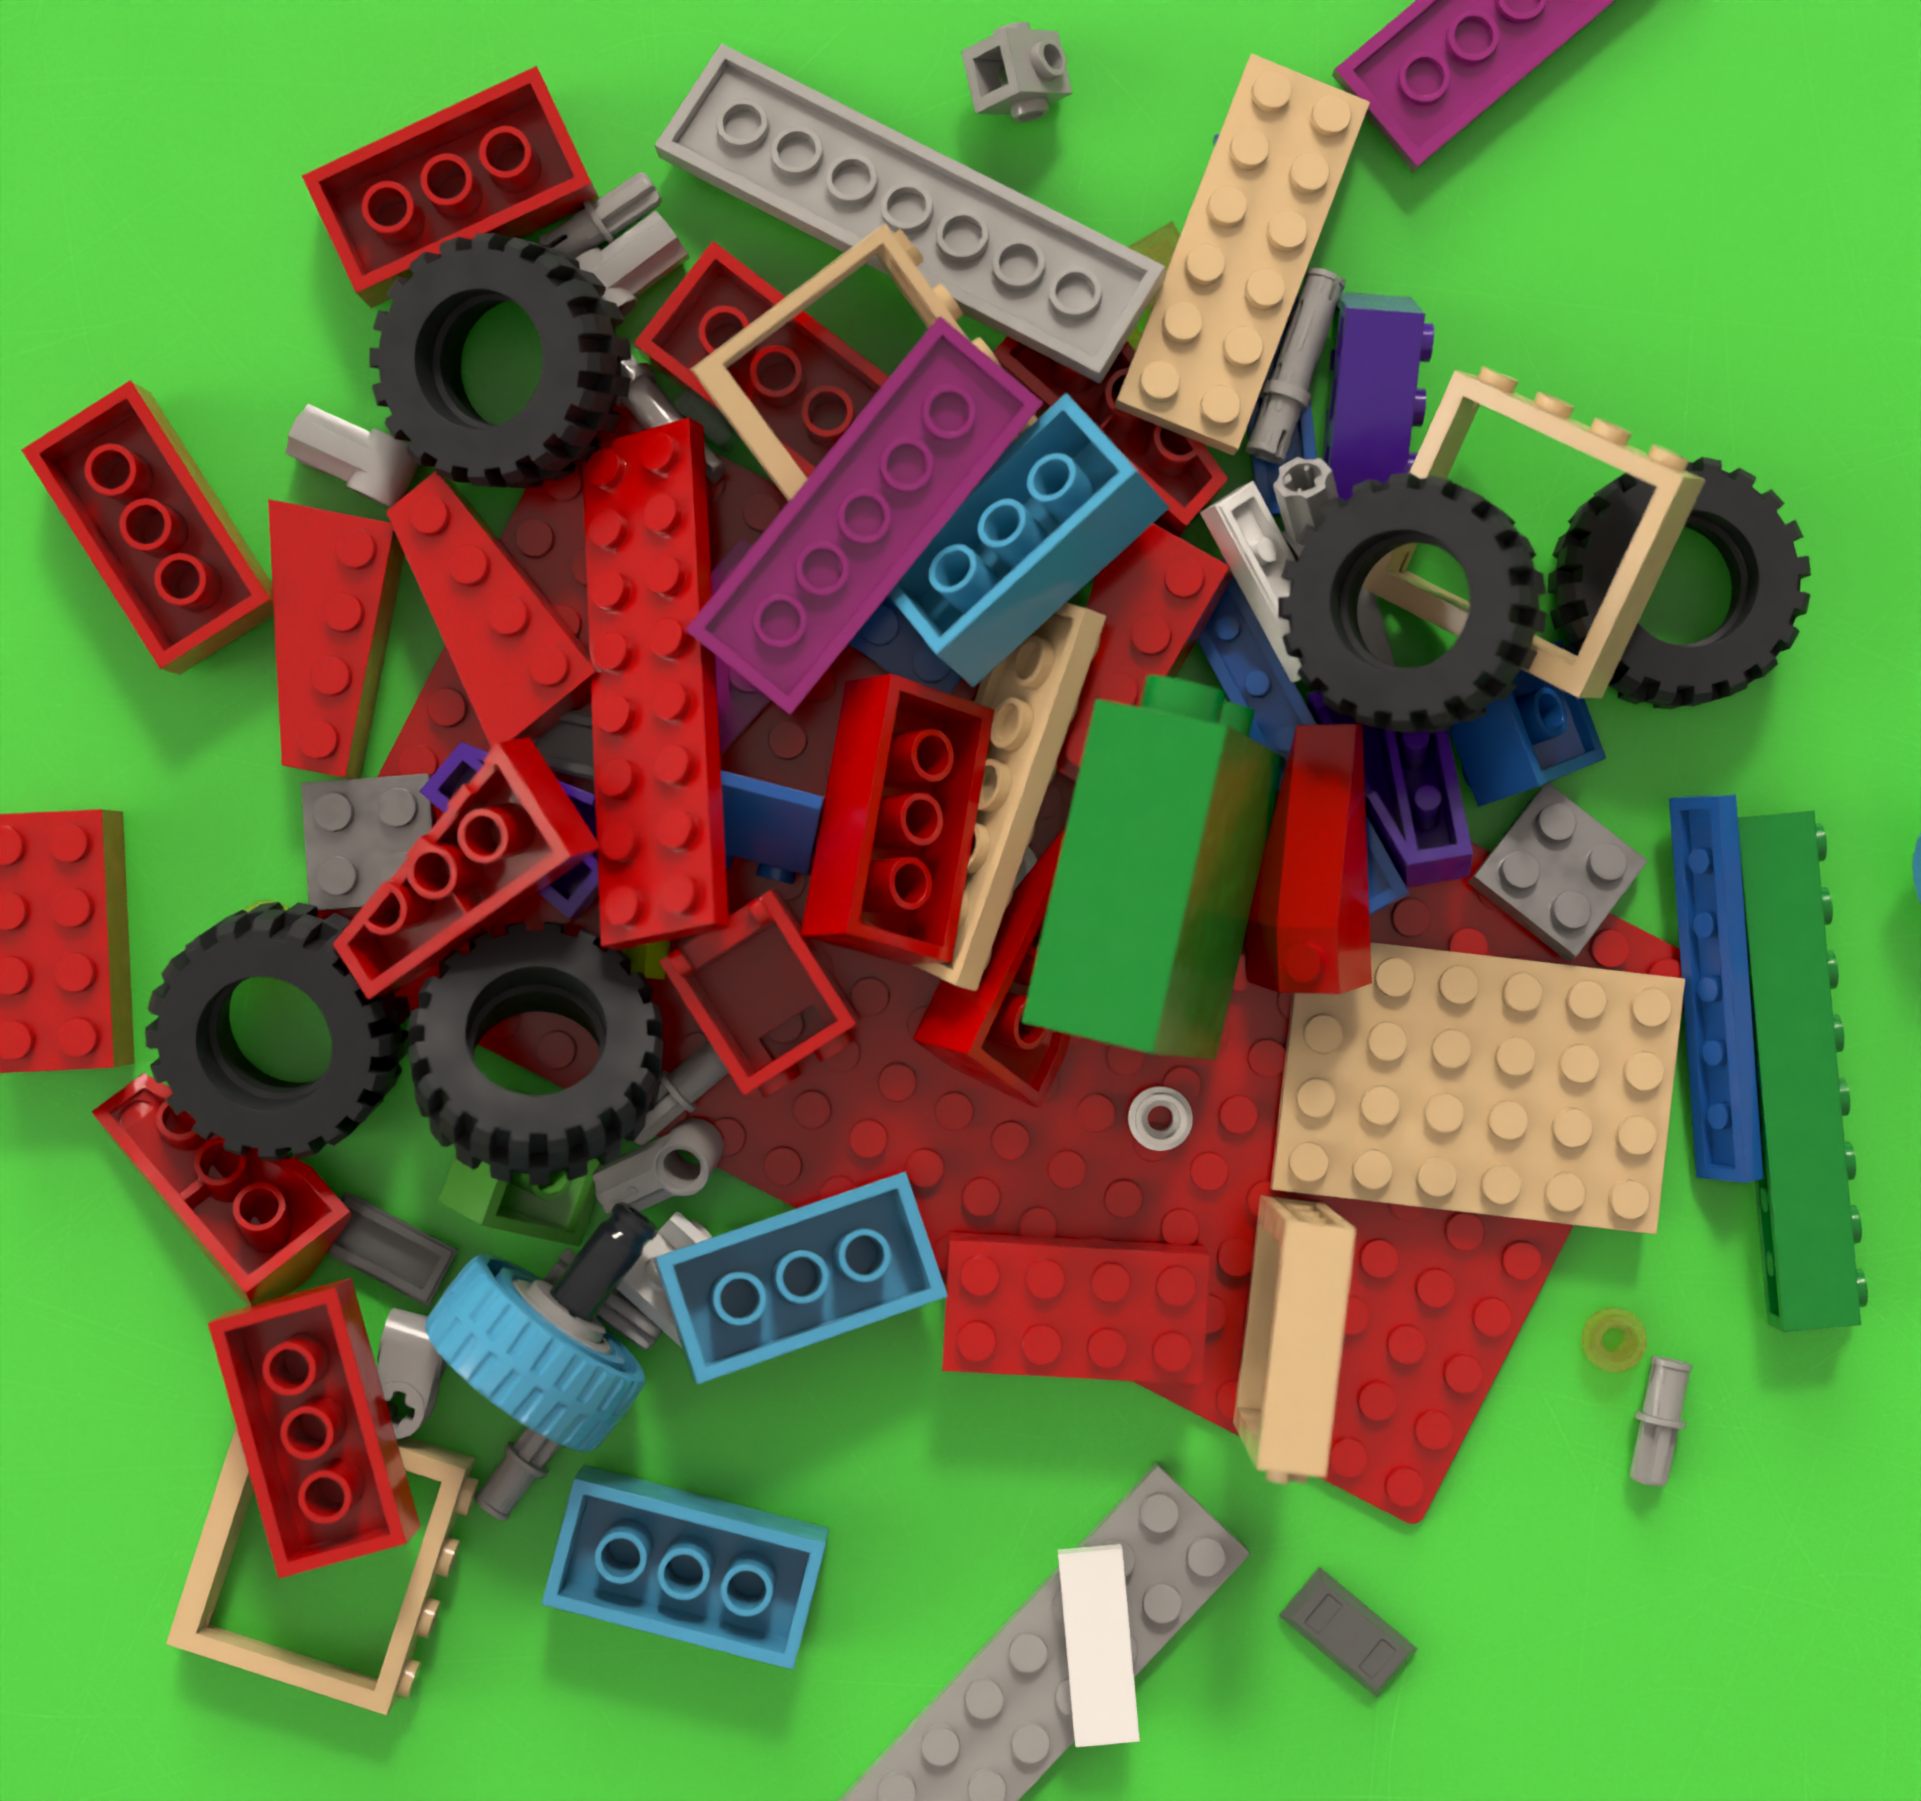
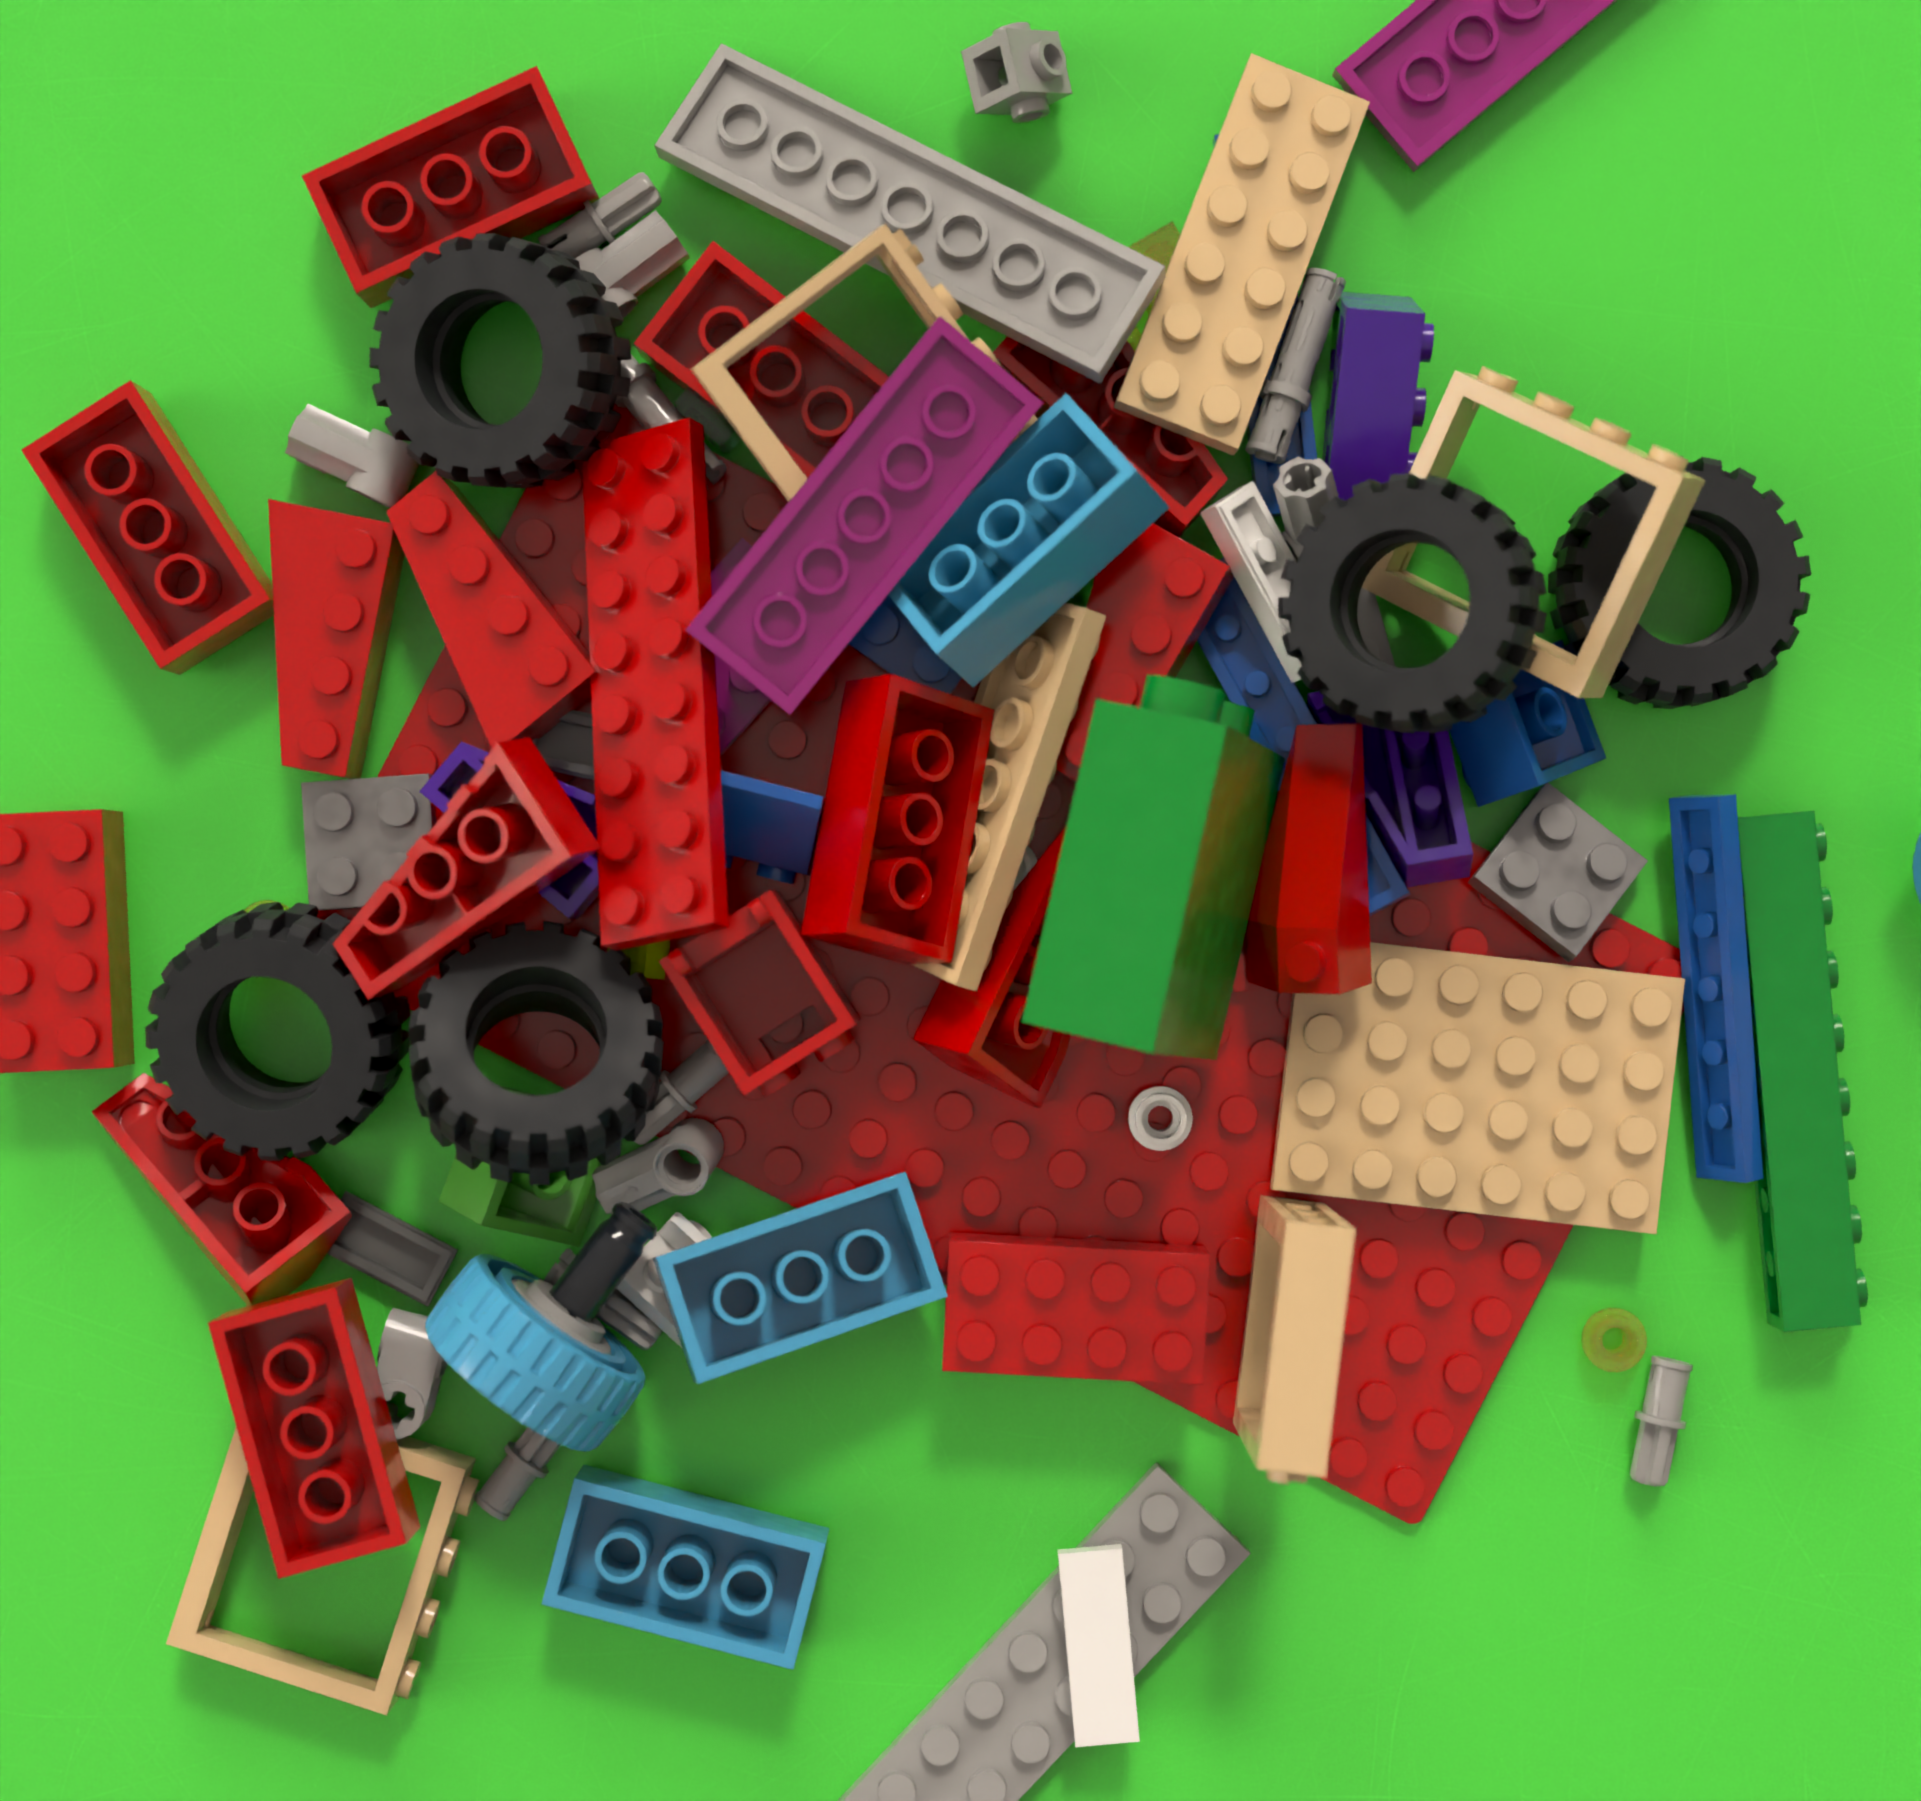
(1348, 1632): dark grey tile -> none

